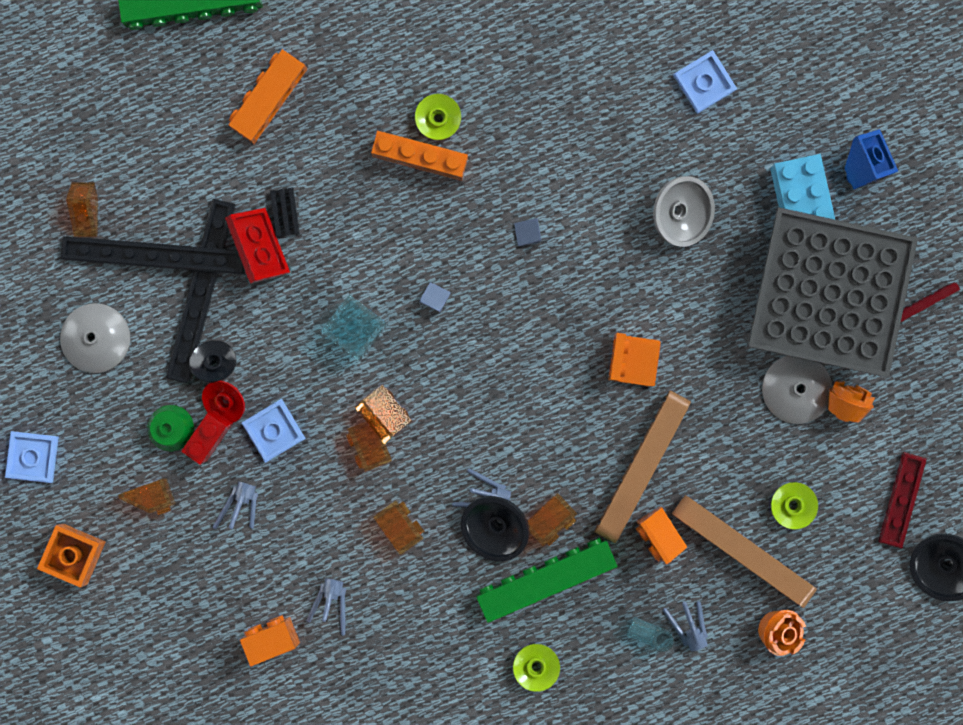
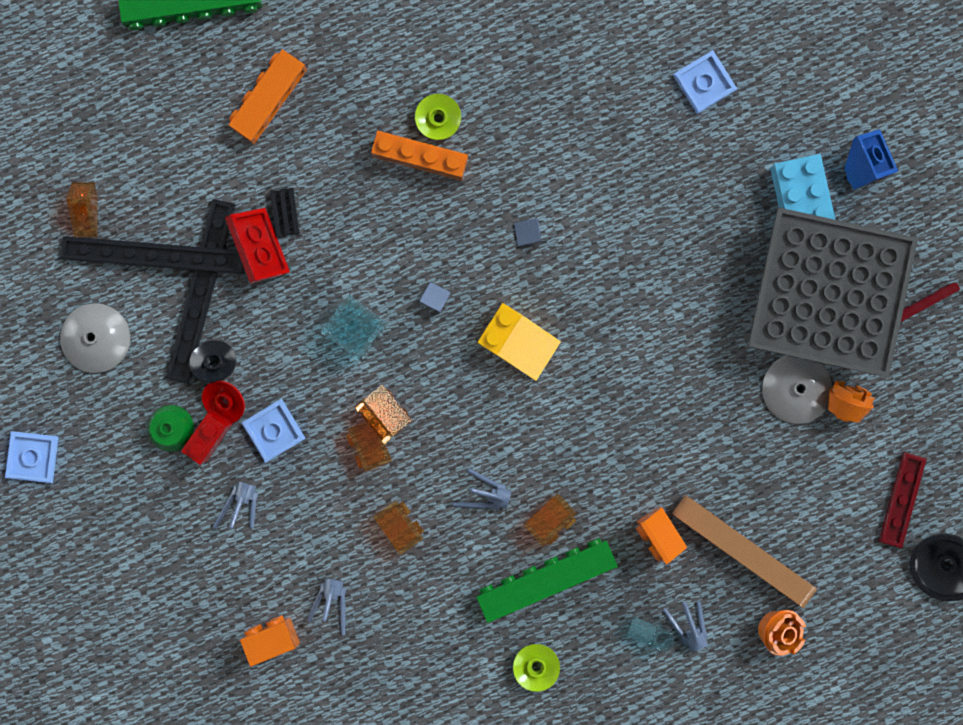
(71, 555): orange brick -> none
(151, 497): clear orange slope -> none
(494, 539): black dish -> none
(519, 341): none -> yellow slope
(634, 360): orange bracket -> none
(643, 466): medium nougat beam -> none
(693, 213): light grey dish -> none
(806, 505): lime dish -> none

